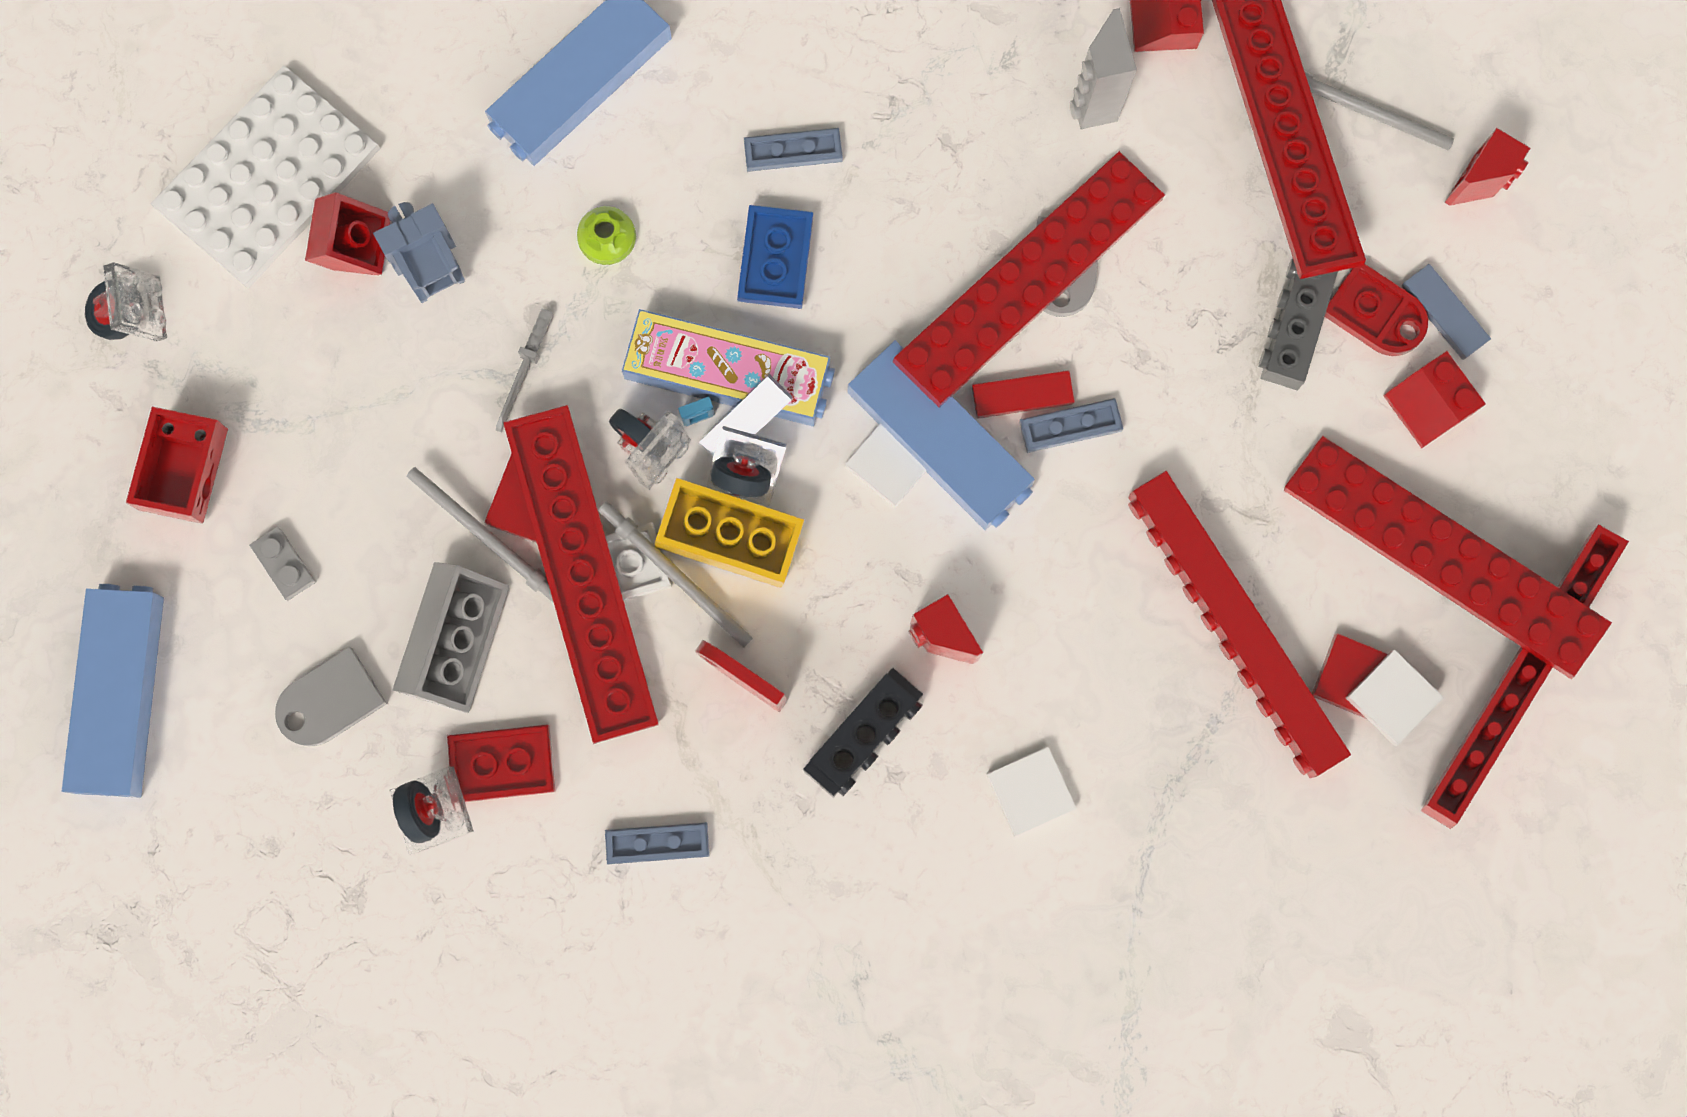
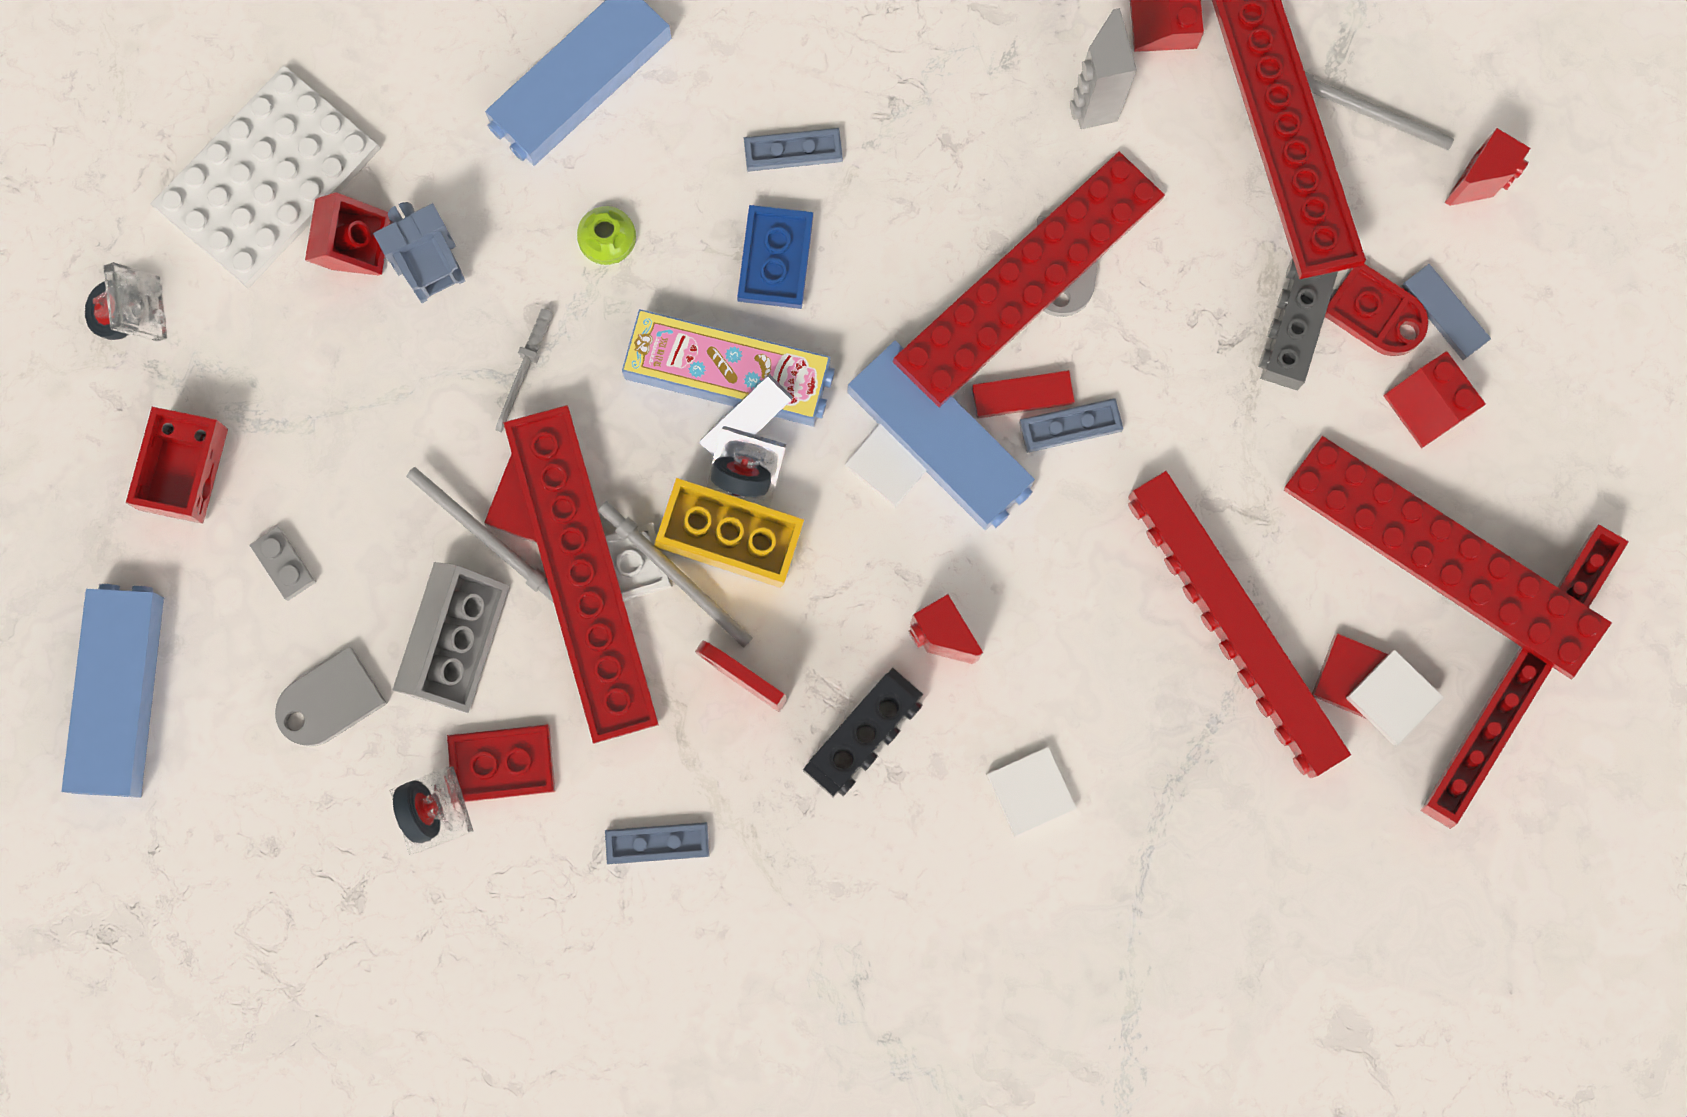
(650, 444): clear plate -> none
(696, 411): dark azure tile -> none

